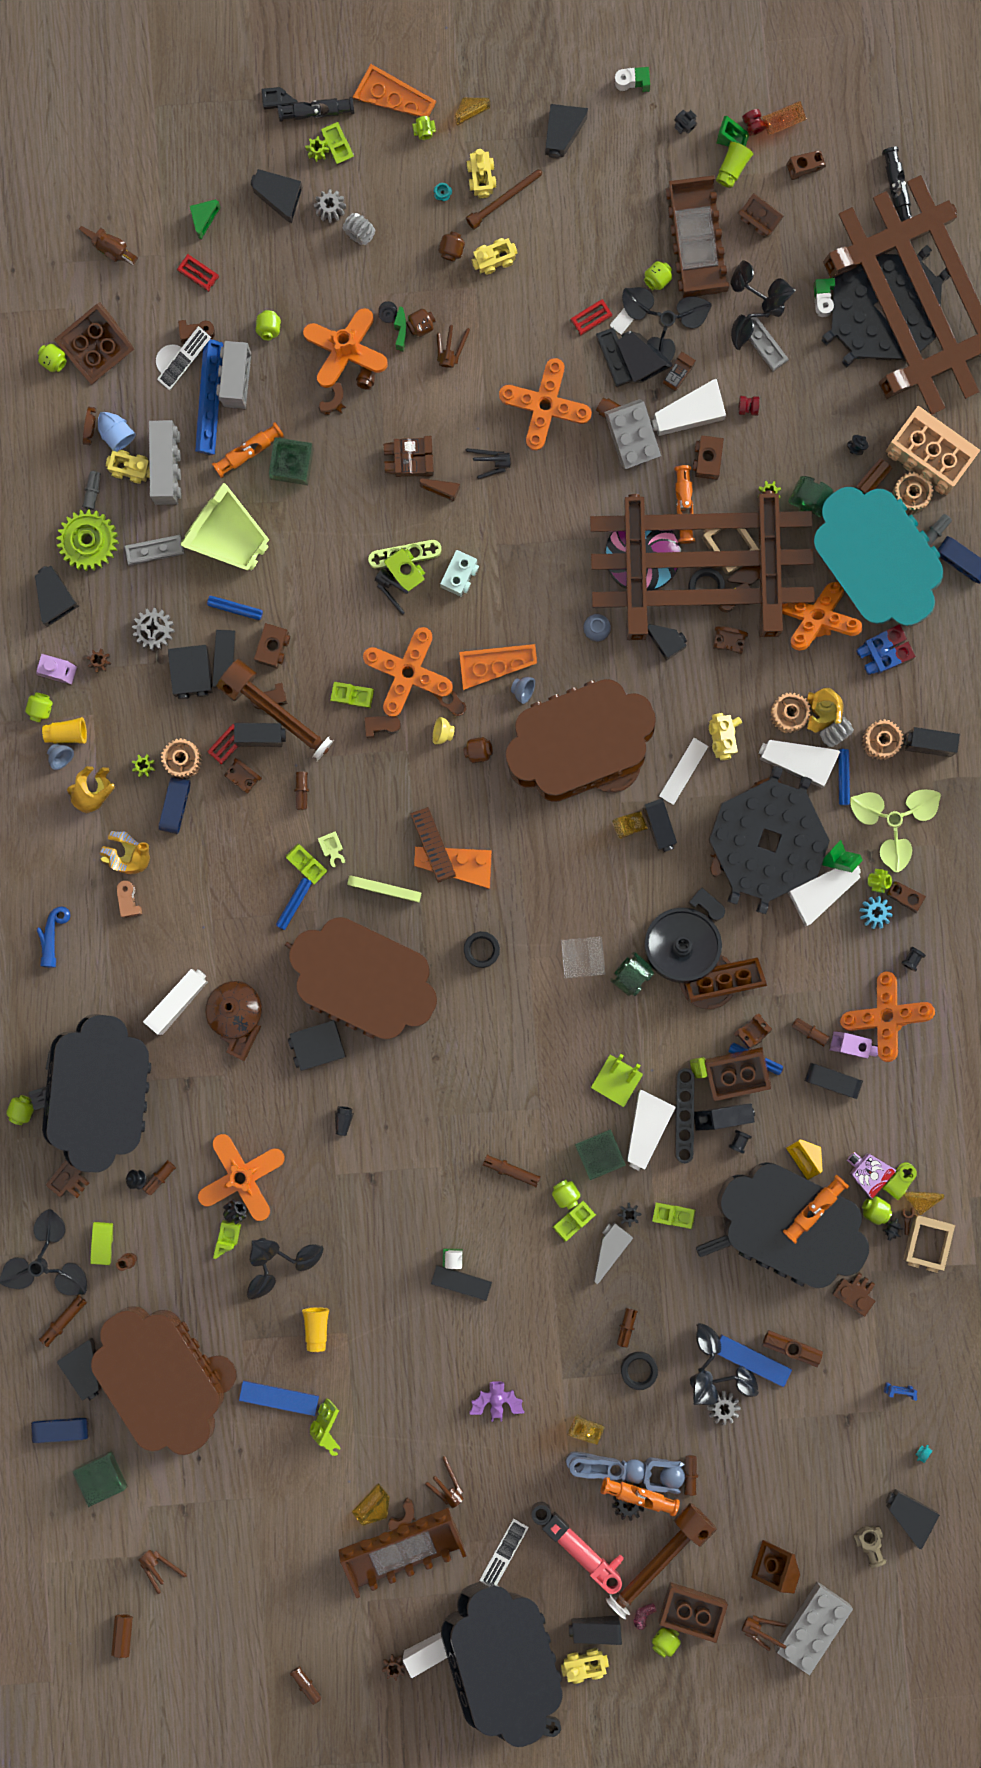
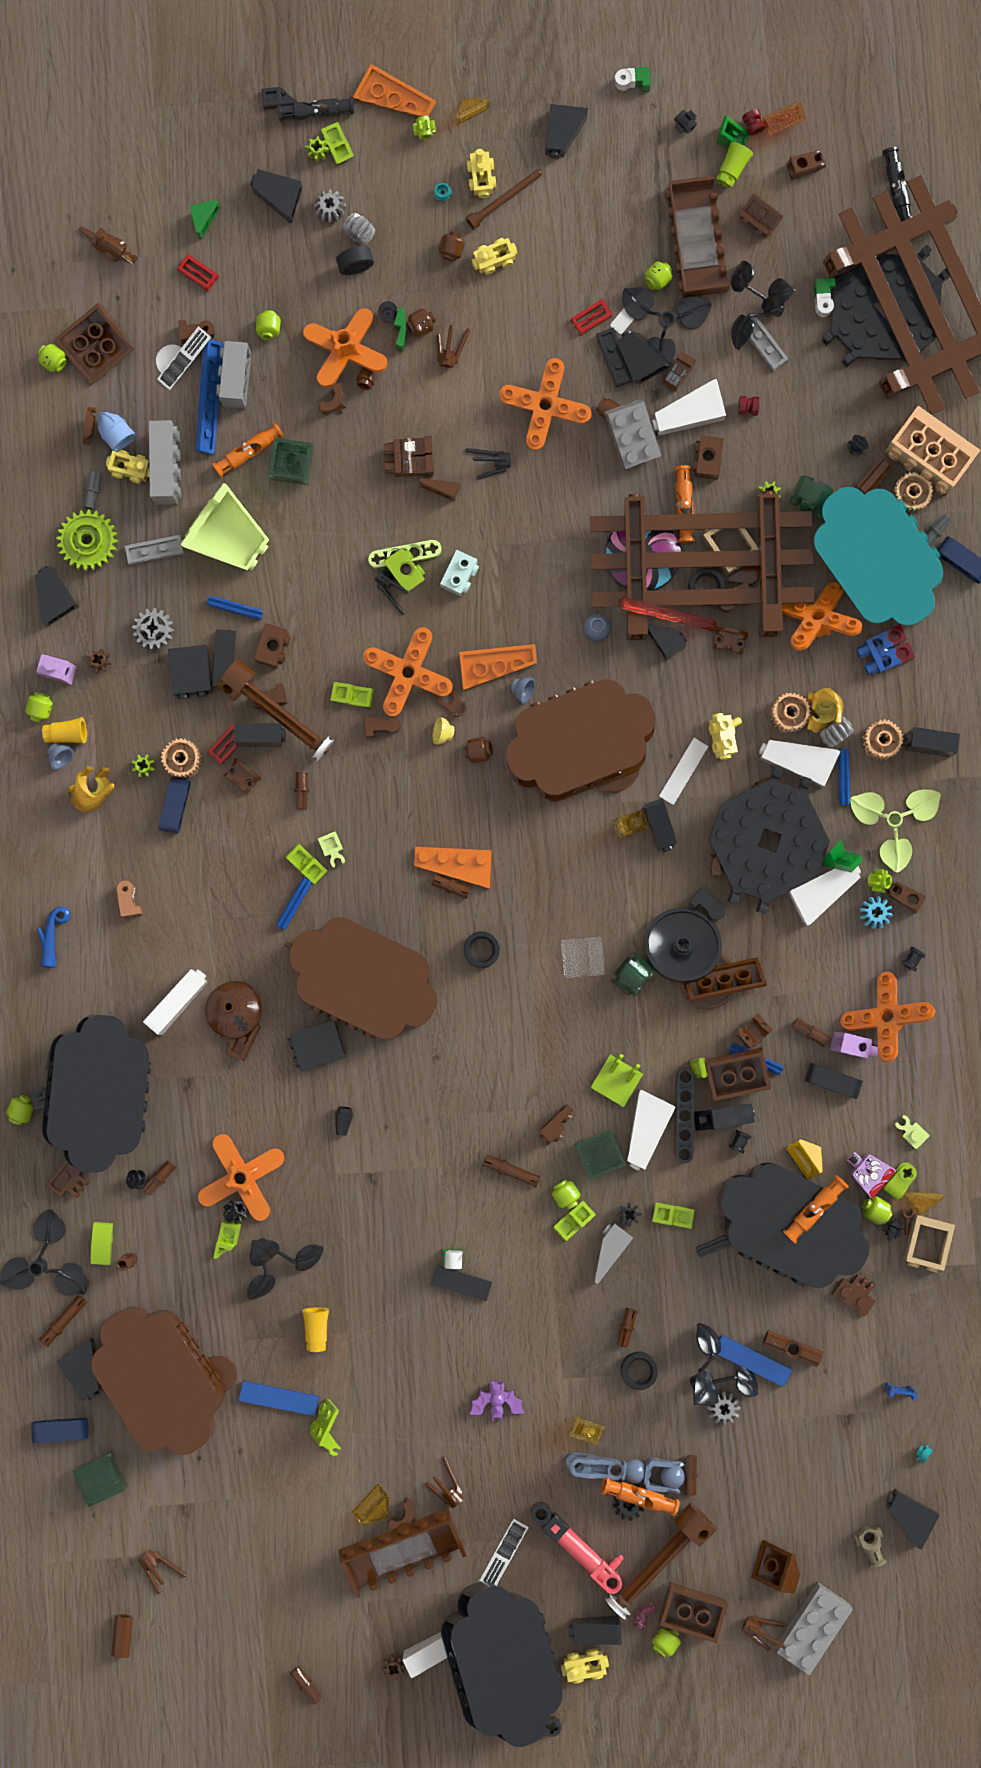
(135, 858): pearl gold piece -> none
(355, 260): none -> black tyre
(384, 888): yellowish green beam -> none
(433, 845): reddish brown tile -> none
(450, 886): none -> reddish brown pin
(552, 1129): none -> reddish brown plate
(666, 613): none -> clear red axle
(913, 1133): none -> yellowish green plate

